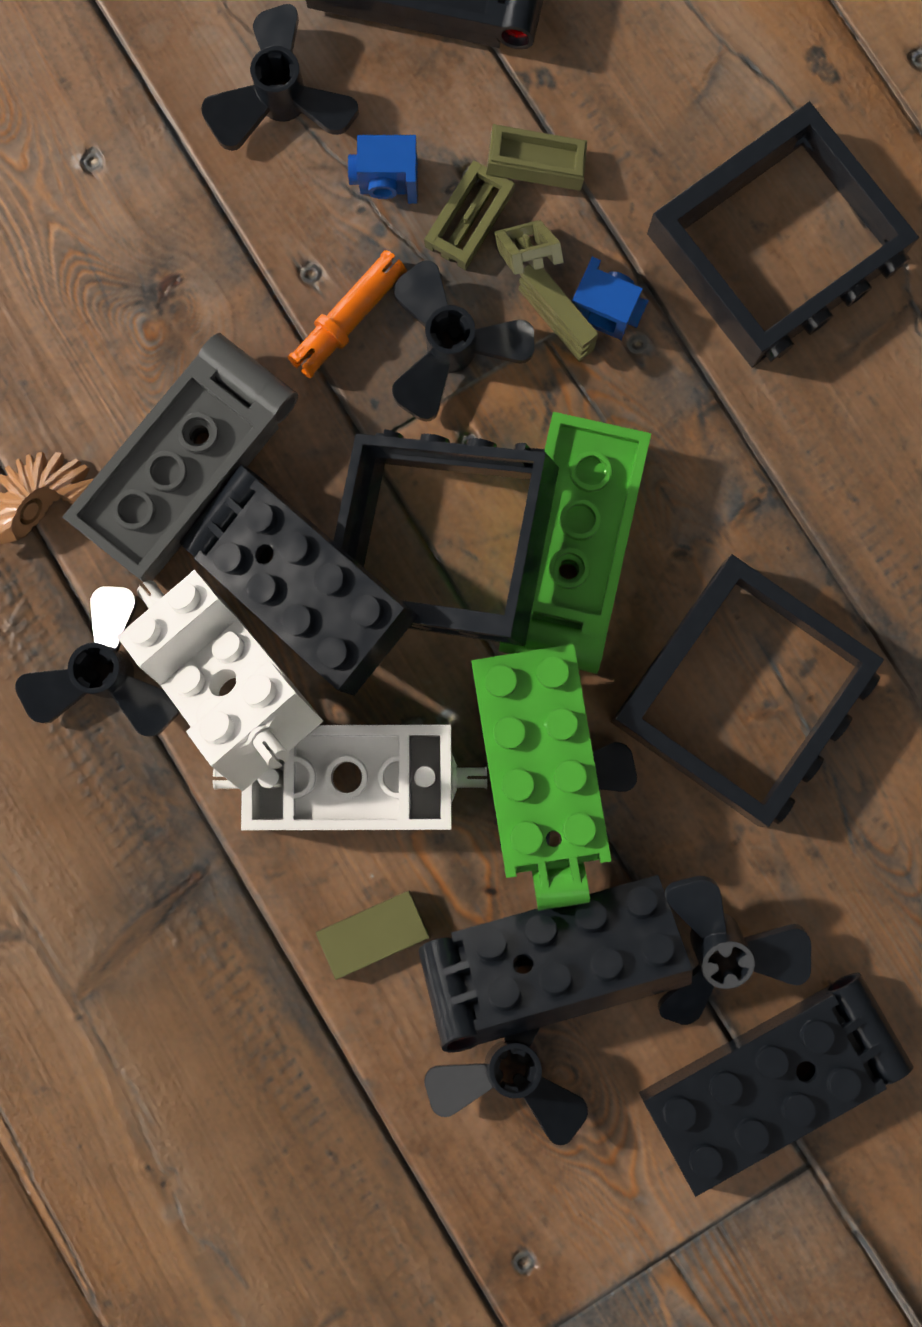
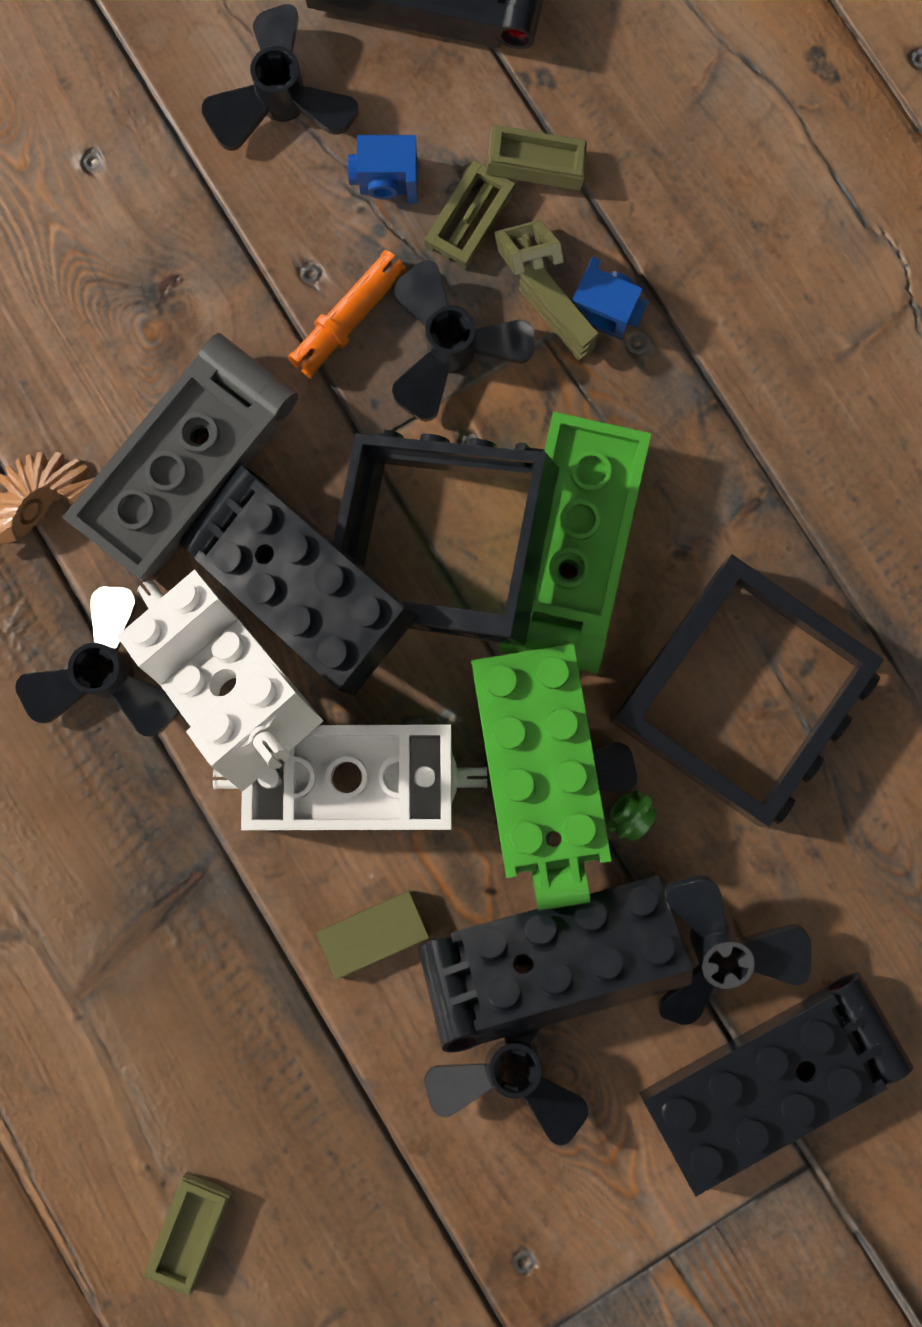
(187, 1234): none -> olive tile
(631, 816): none -> bright green plate
(811, 131): black window -> none

